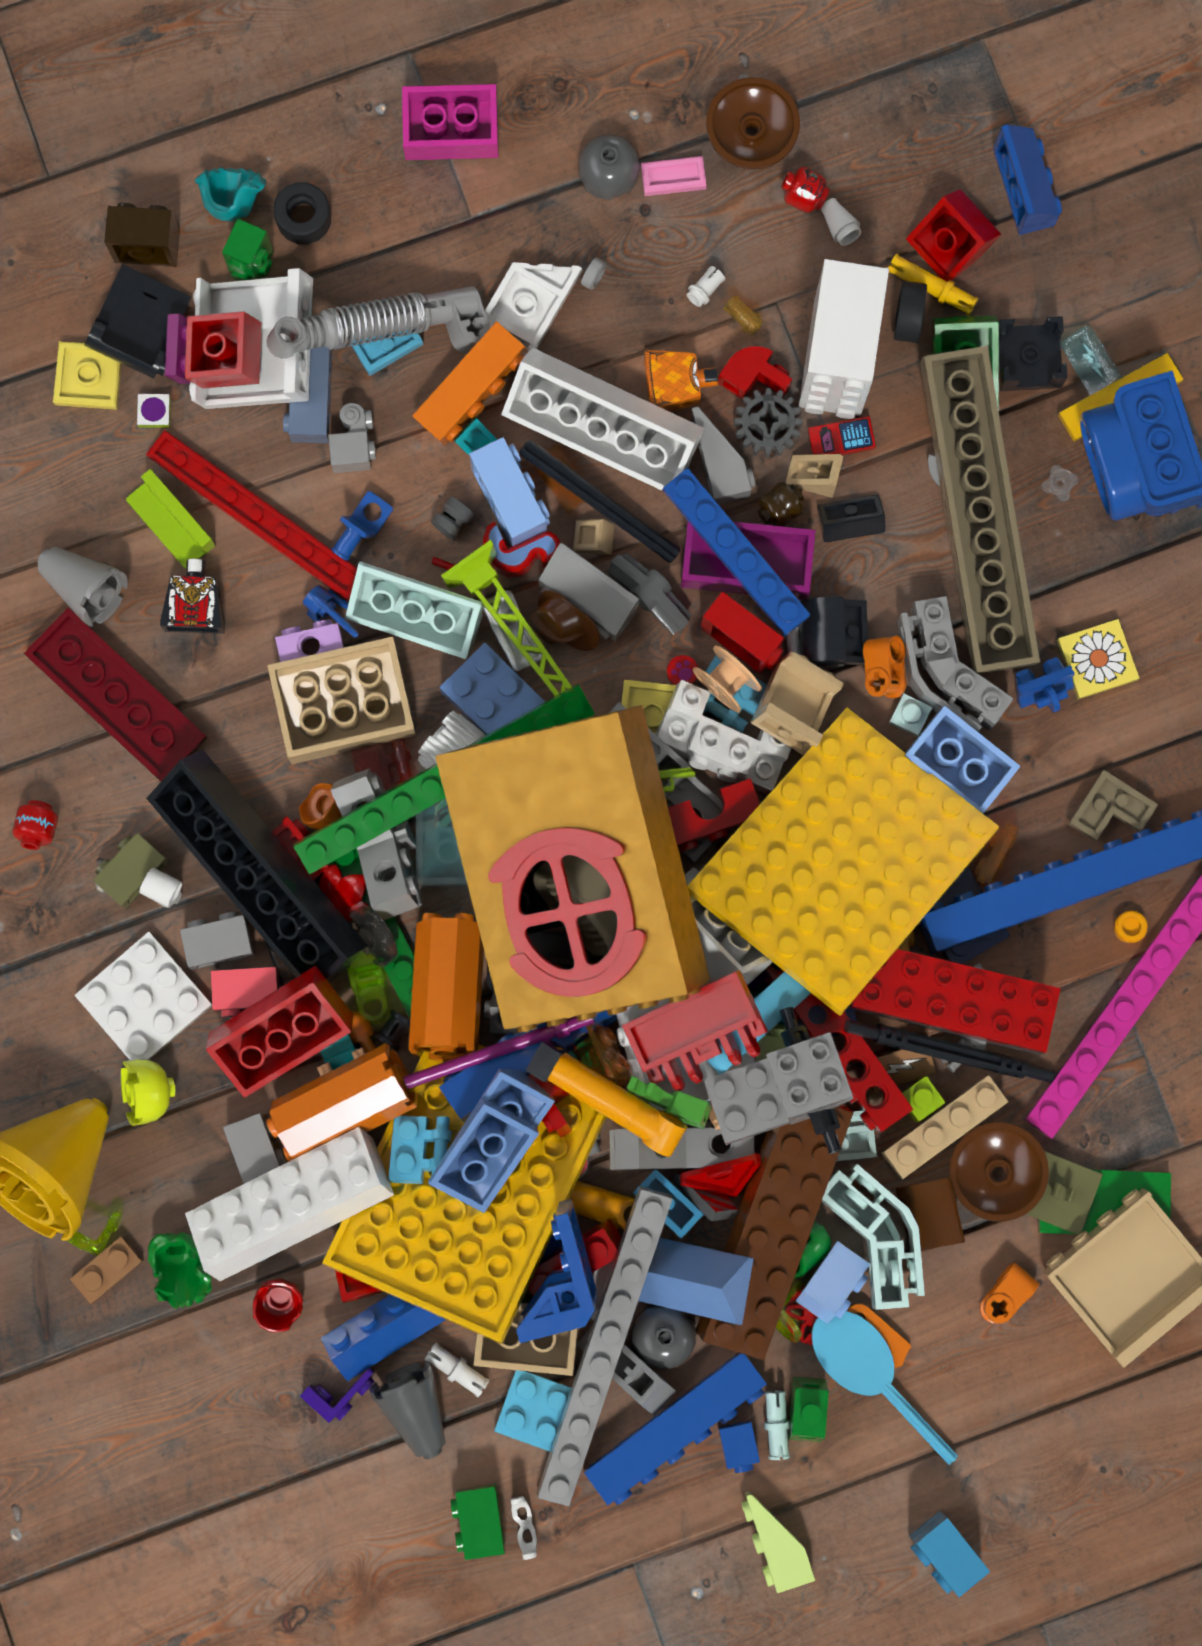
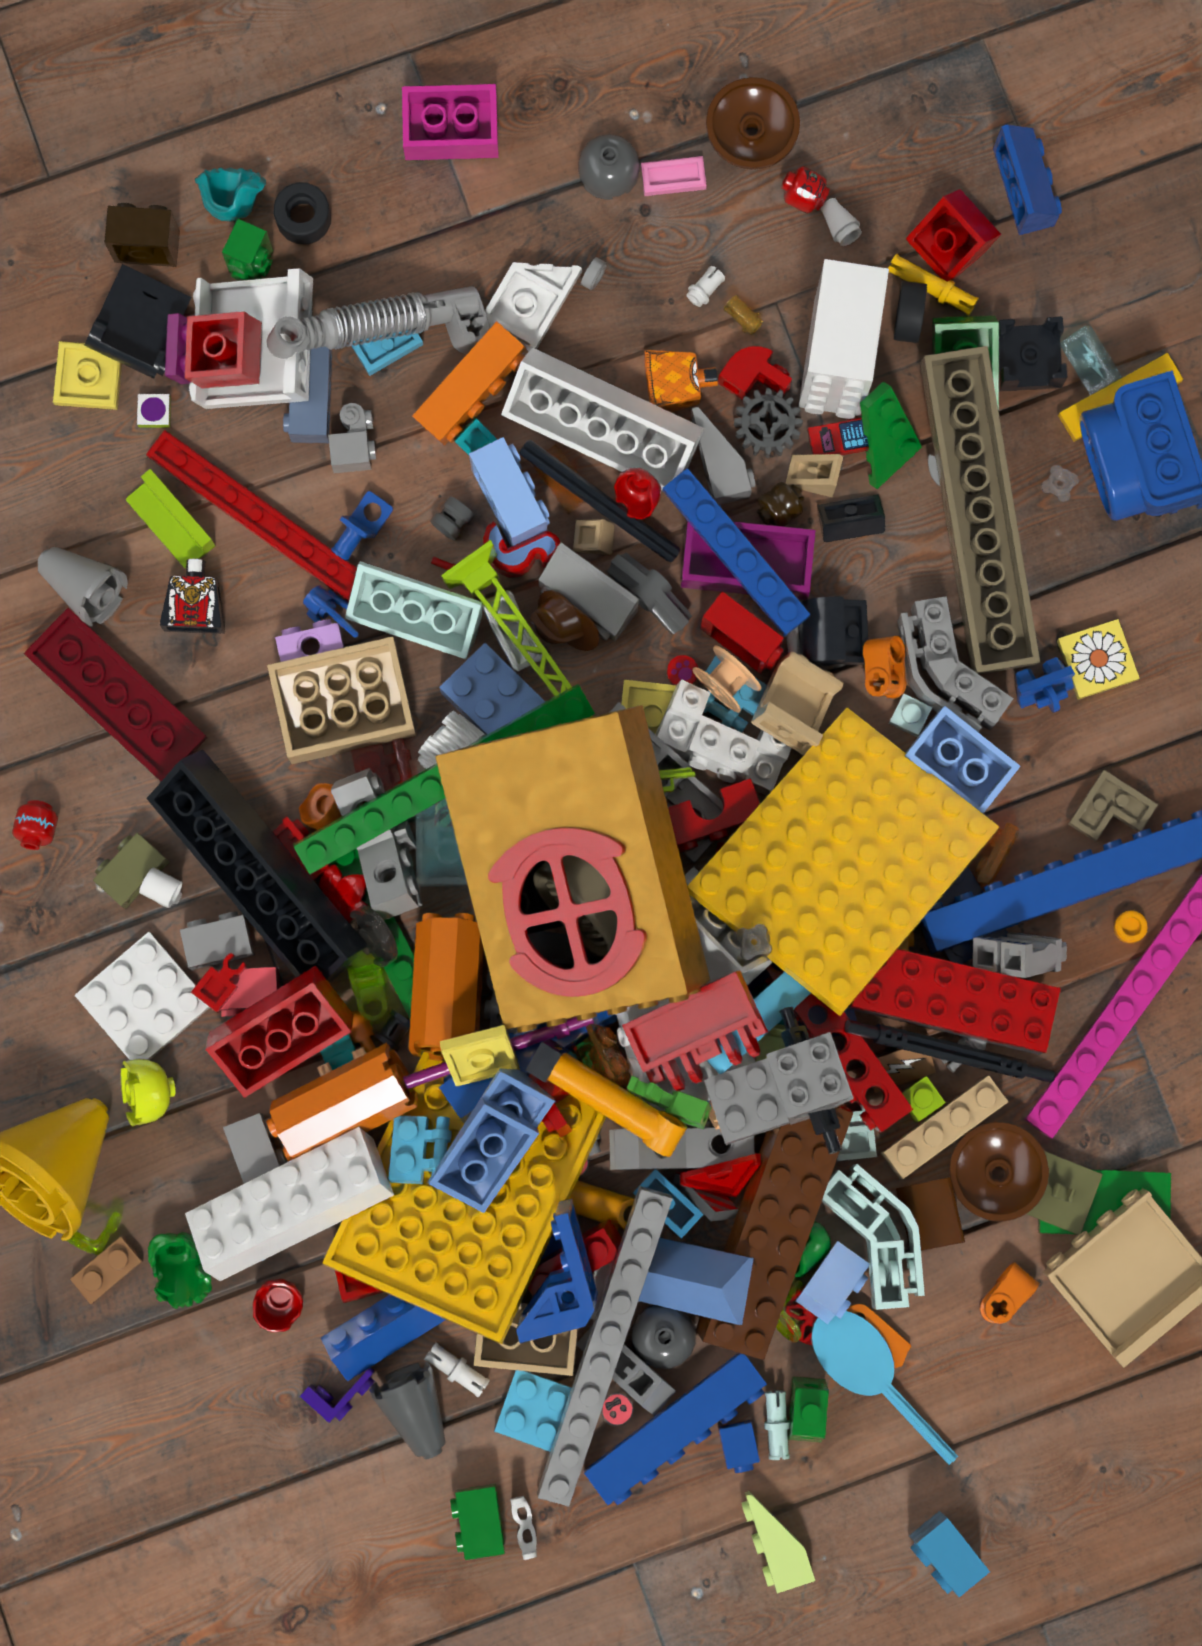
(216, 987): none -> red plate
(479, 1055): none -> light yellow tile
(617, 1409): none -> tile
(638, 492): none -> red hair
(761, 935): none -> clear smoke plate
(888, 434): none -> green wing
(1019, 954): none -> light grey hips

